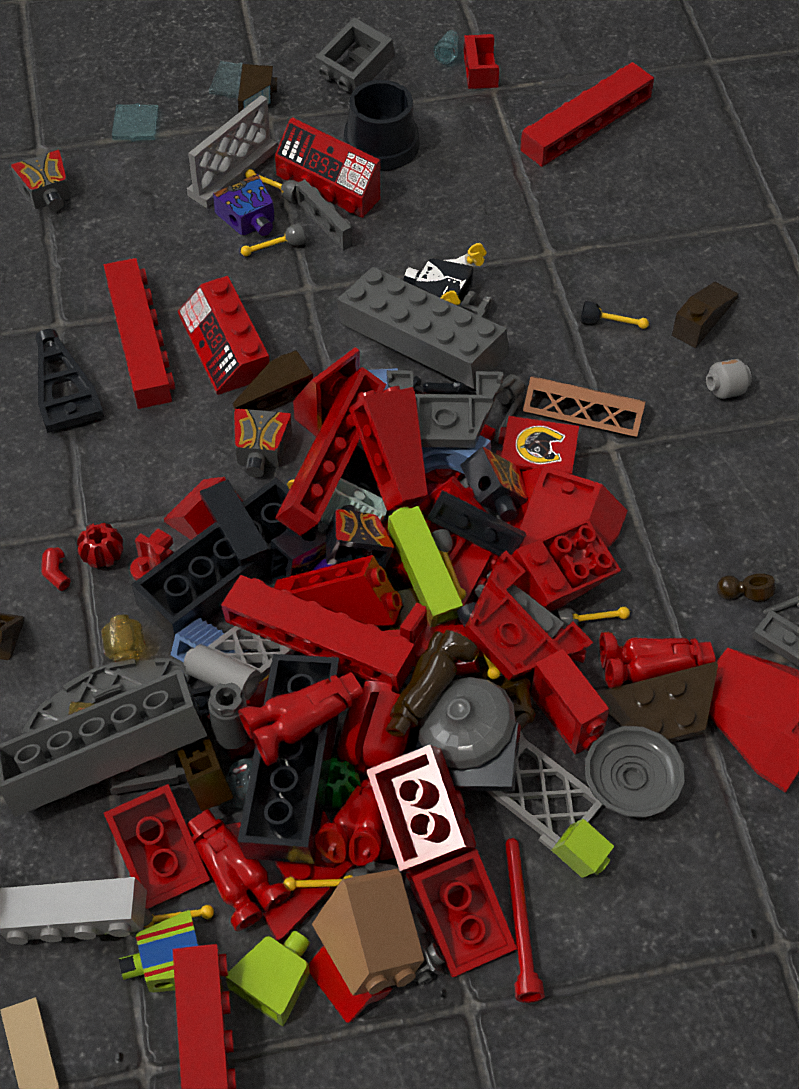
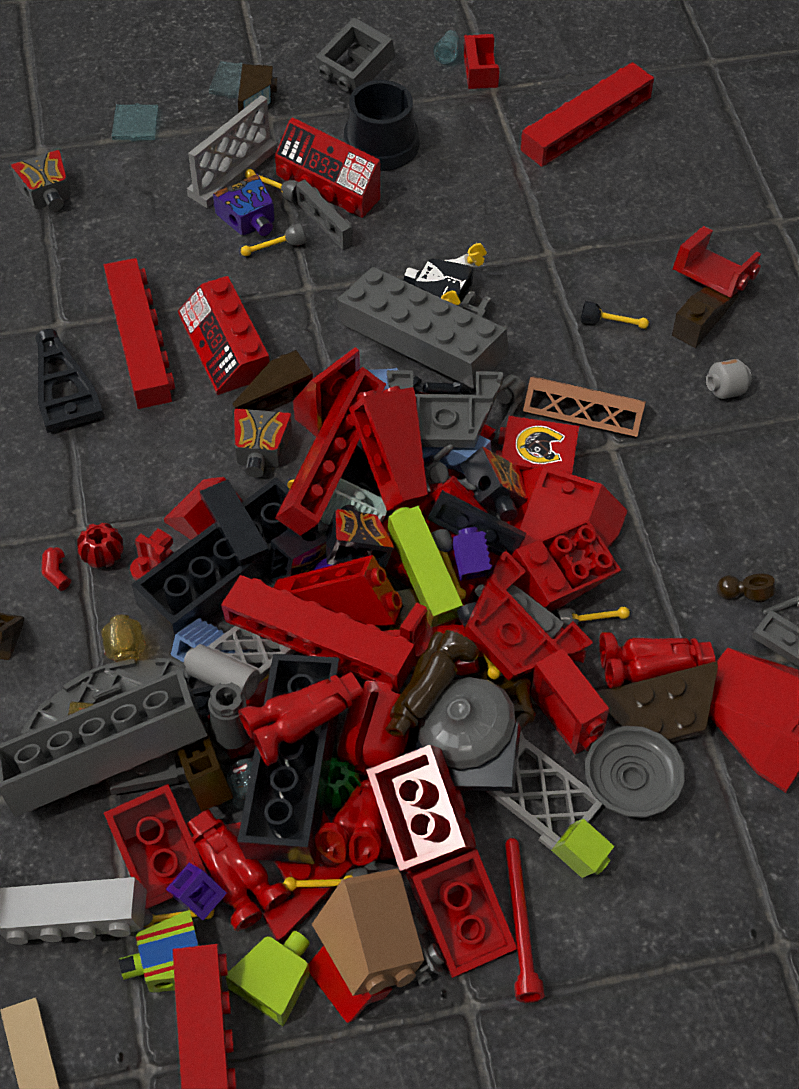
(196, 891): none -> dark purple brick
(438, 473): none -> dark grey plant
(471, 554): none -> dark purple brick
(712, 269): none -> red panel

